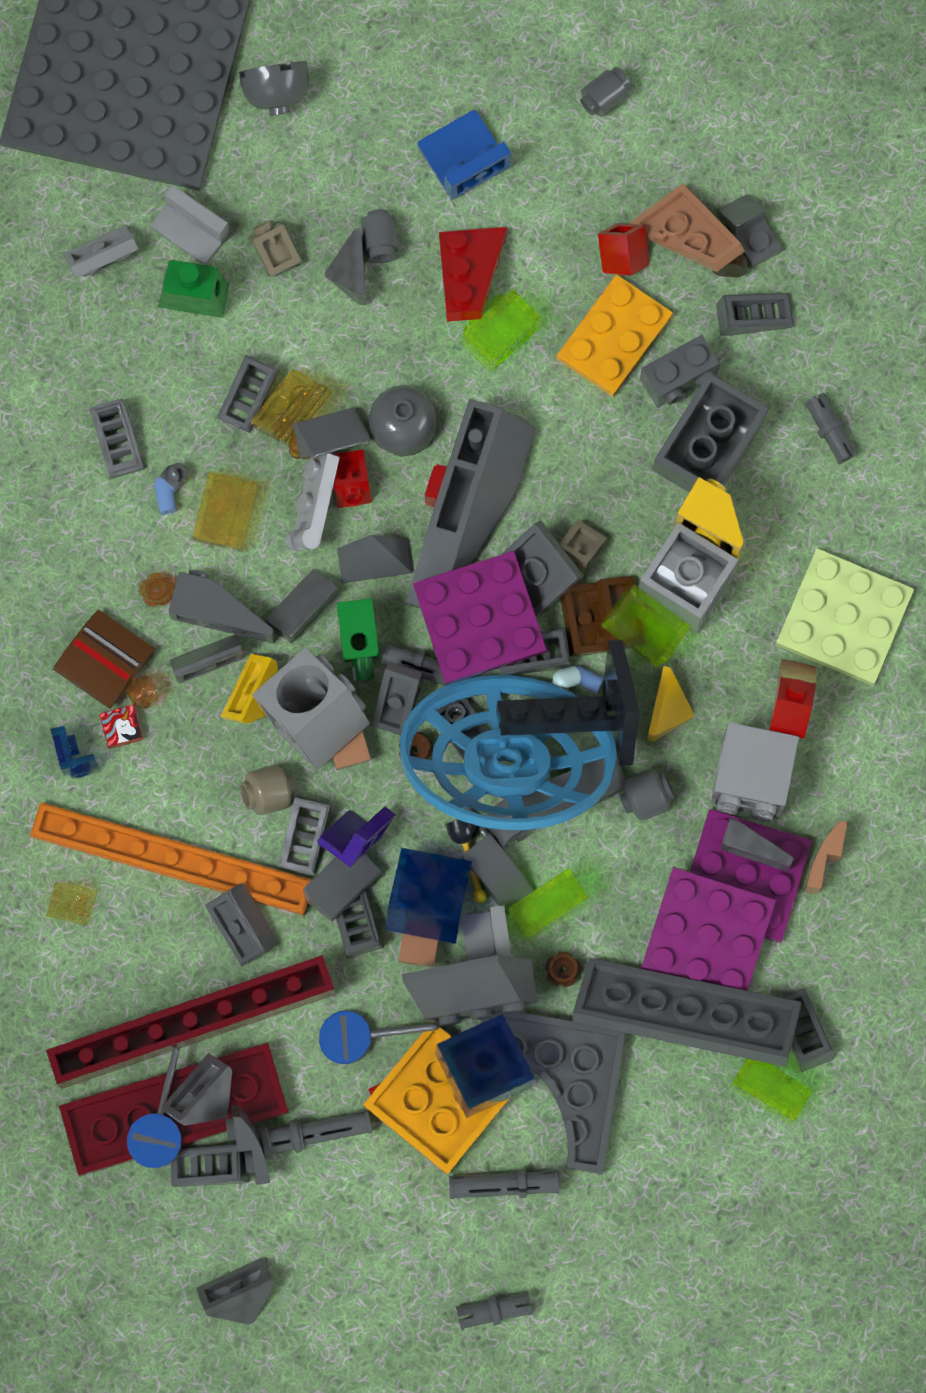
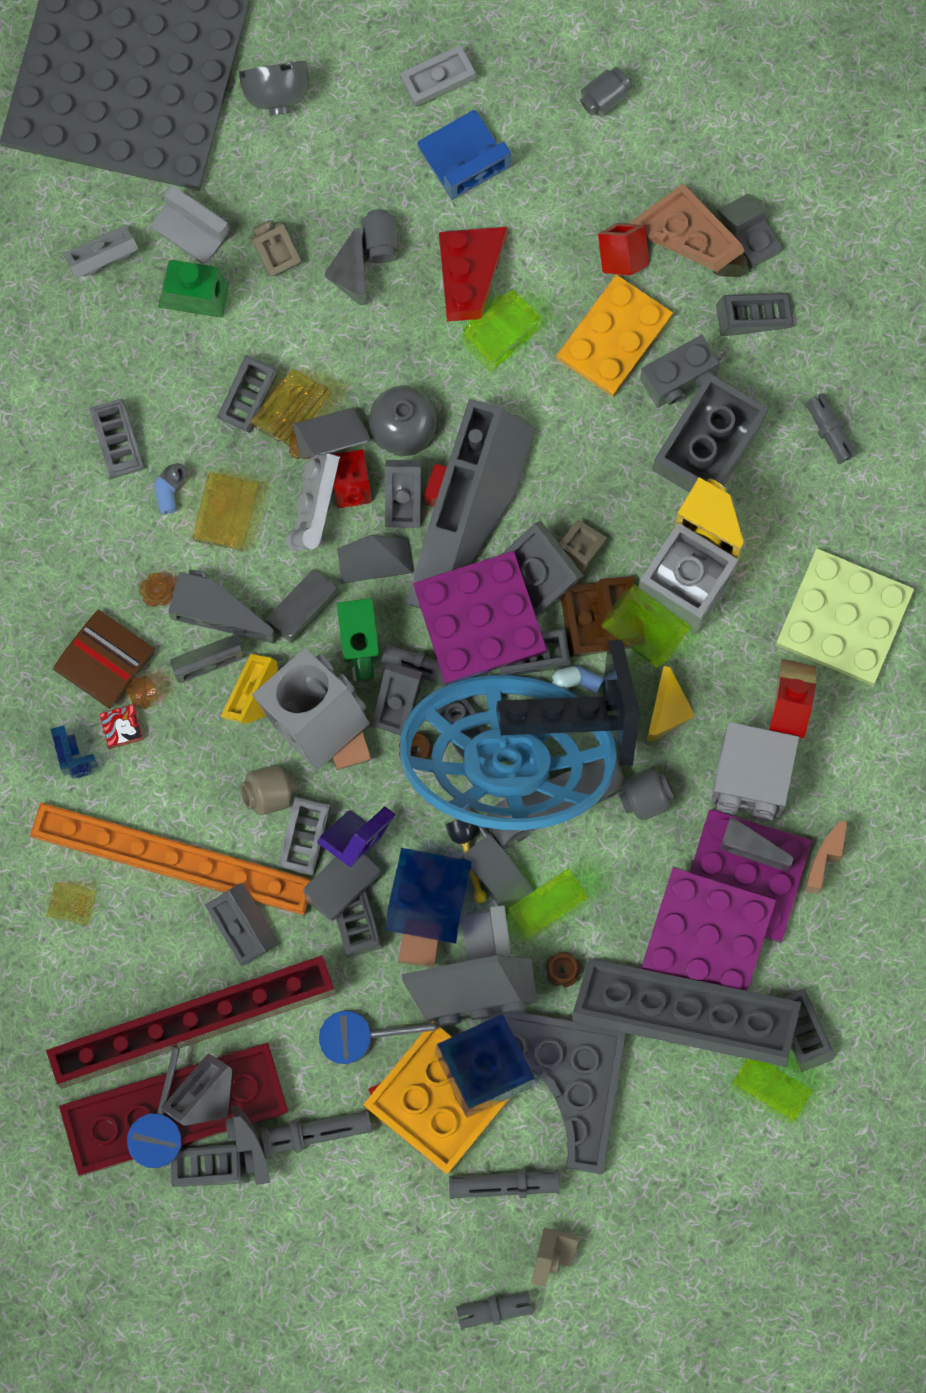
(237, 1294): flat silver slope -> none
(402, 493): none -> flat silver slope
(437, 75): none -> light grey plate
(554, 1249): none -> dark tan bracket

